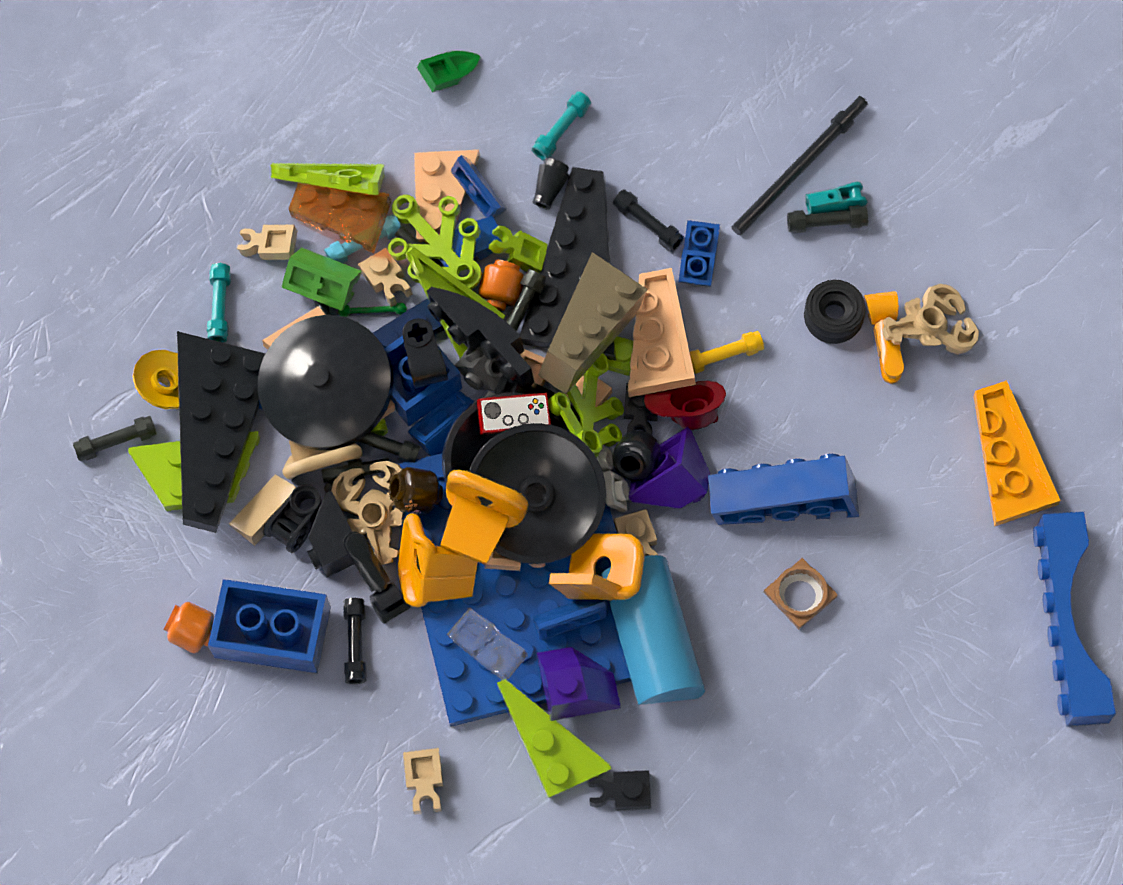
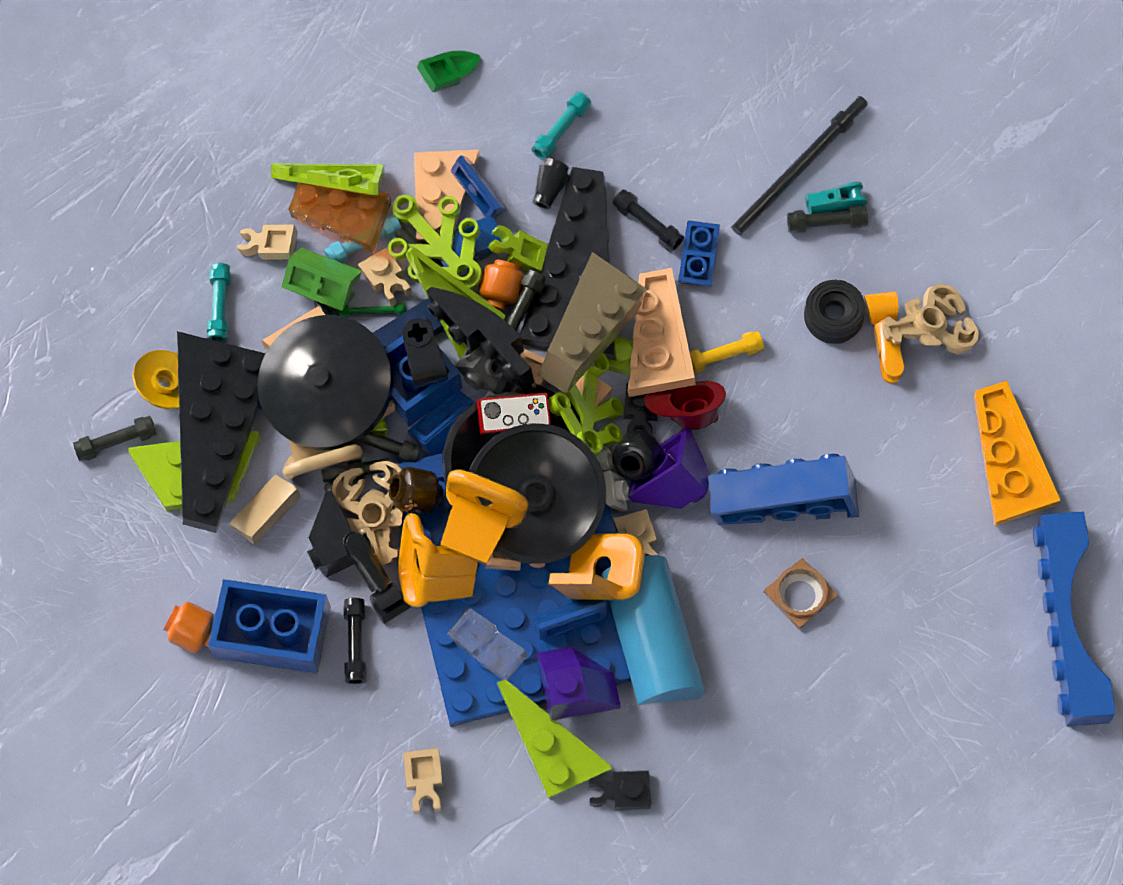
(290, 522): black piece -> none

